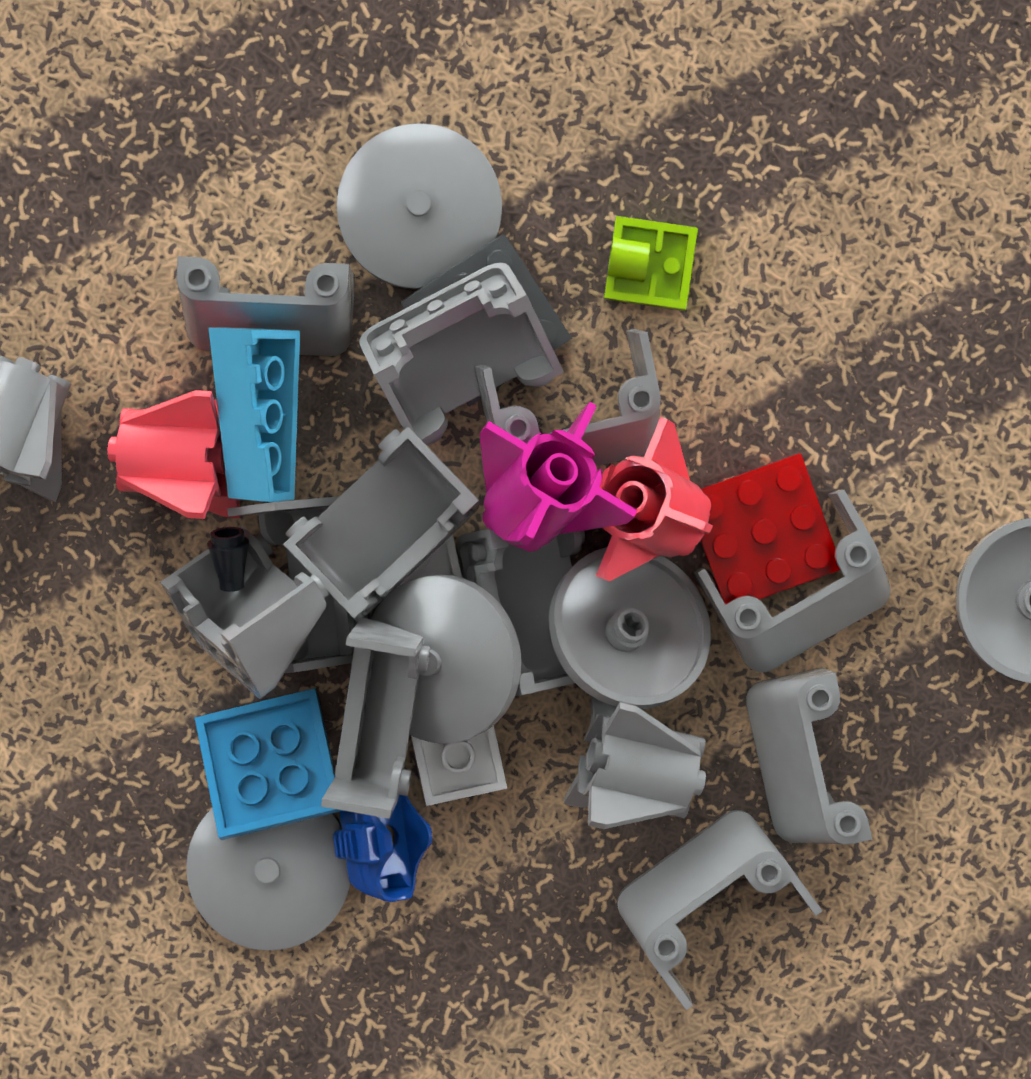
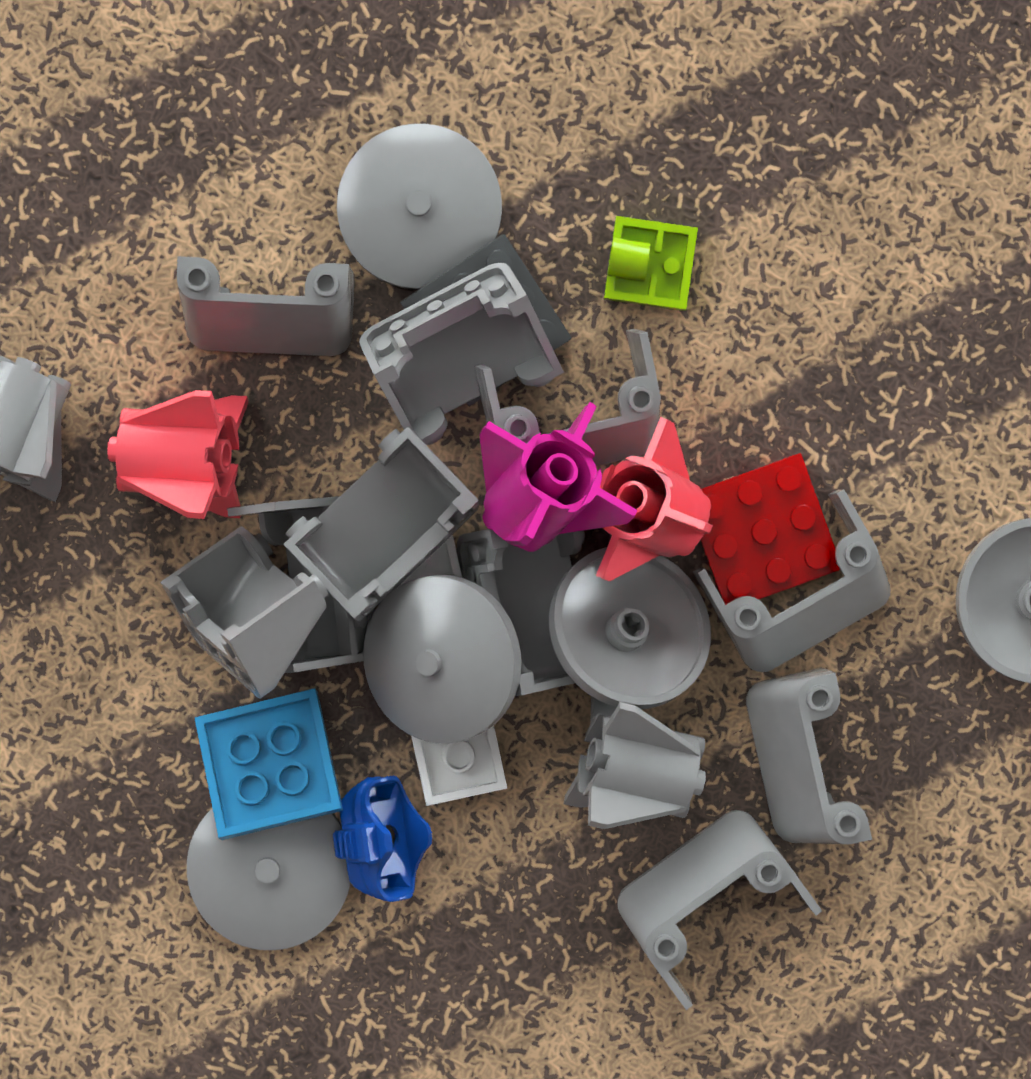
(229, 556): black cone -> none
(257, 409): medium azure wedge -> none
(377, 719): light grey windscreen -> none

